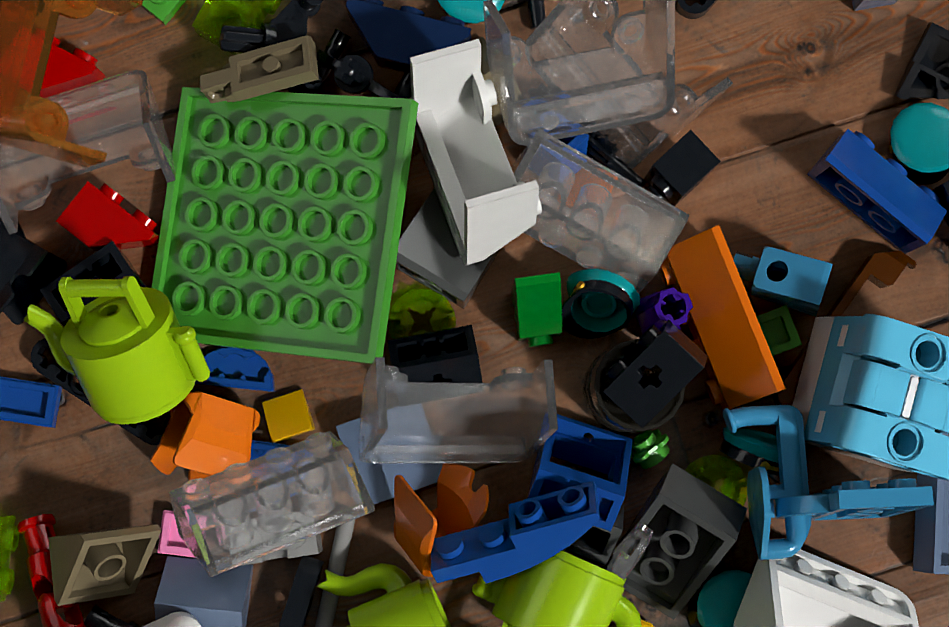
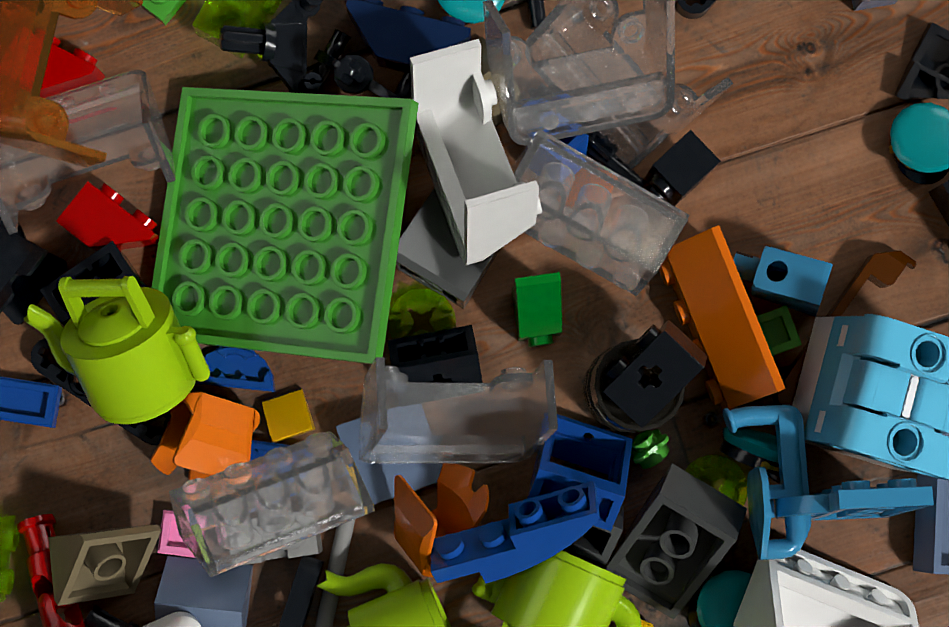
(263, 71): dark tan hinge -> none
(598, 303): teal piece -> none
(631, 550): clear tile -> none
(661, 307): dark purple piece -> none
(879, 192): blue slope -> none

